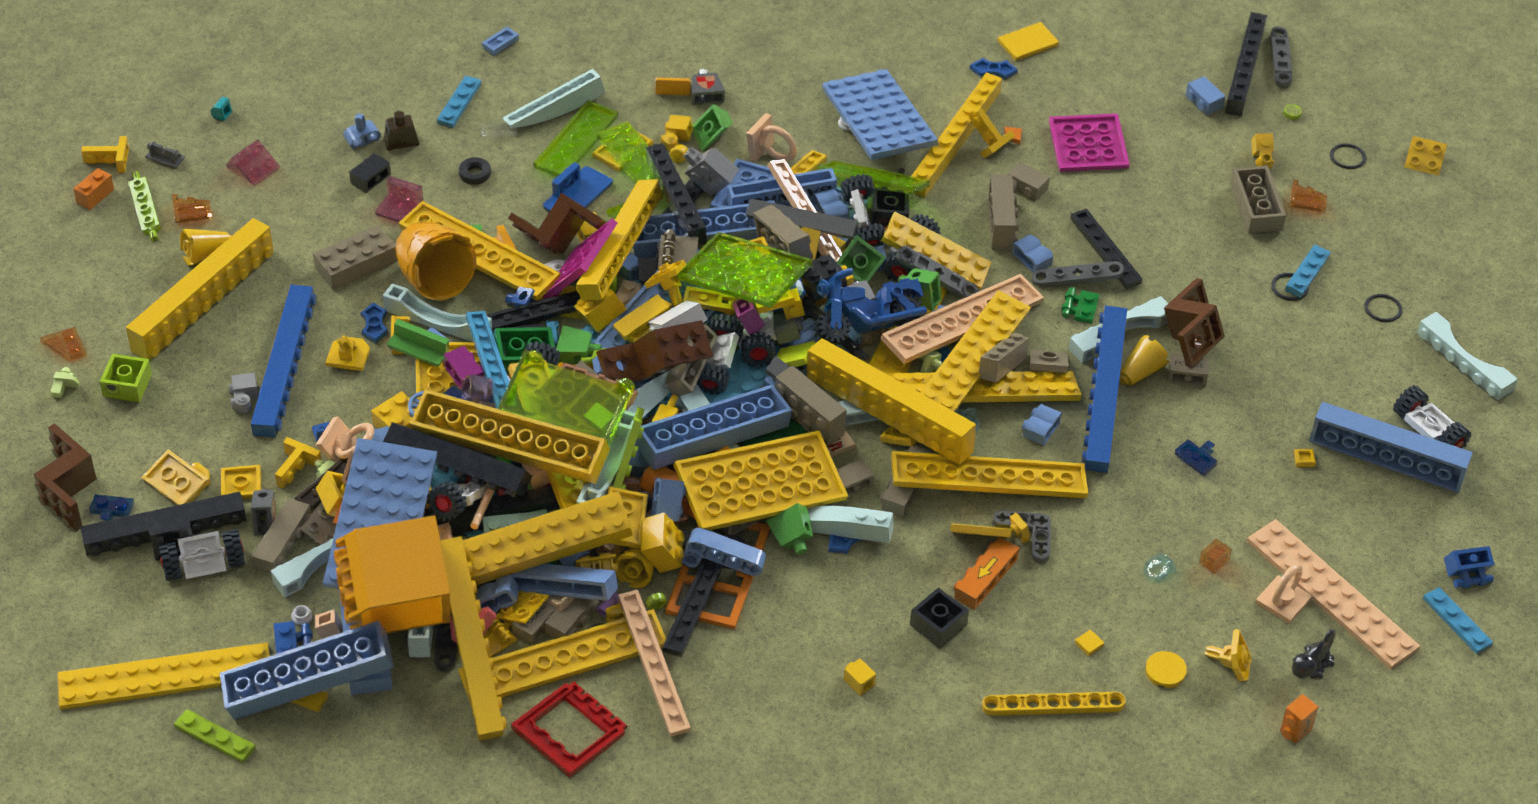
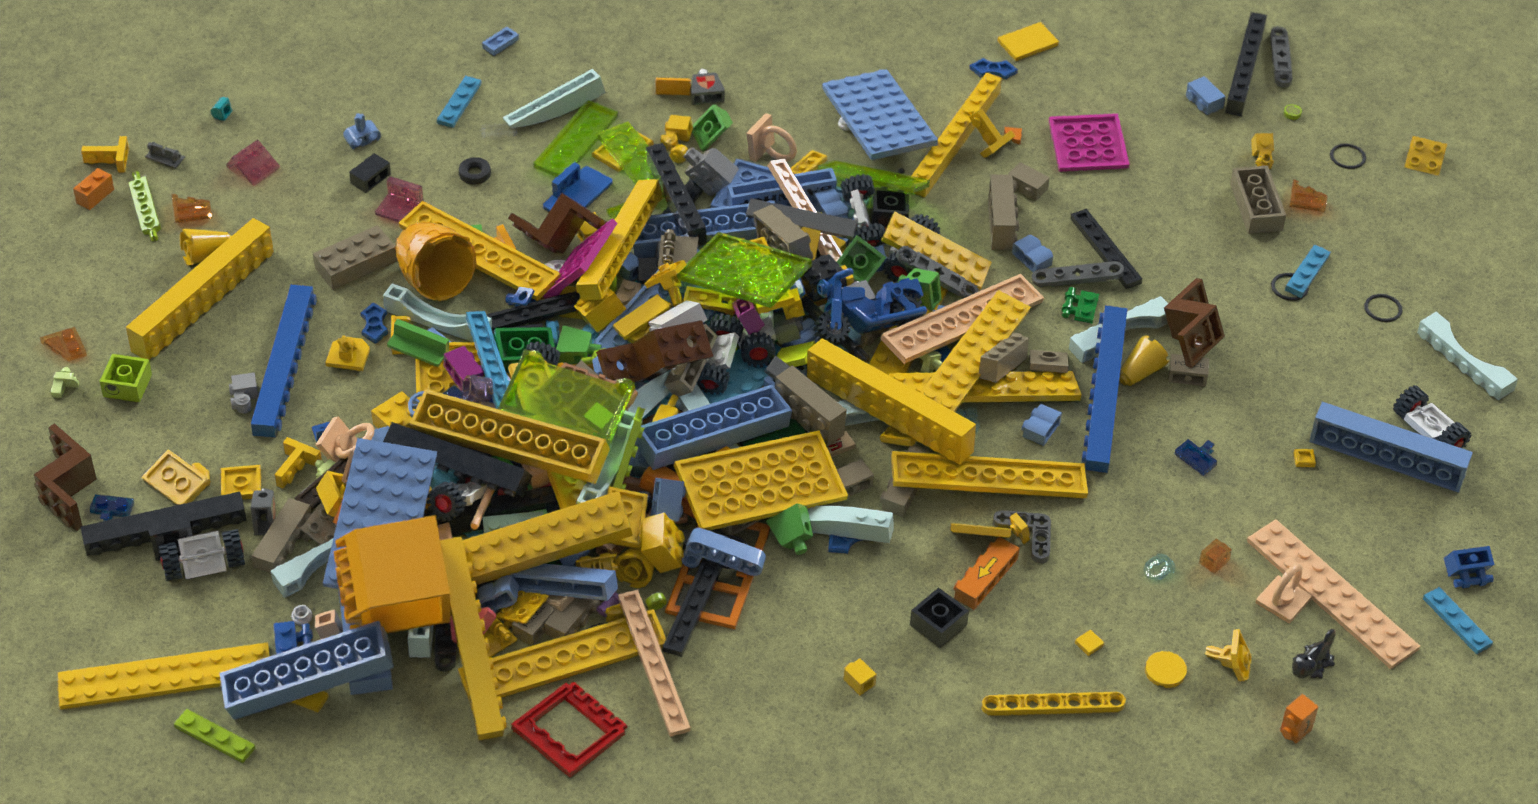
(400, 132): dark brown torso -> none

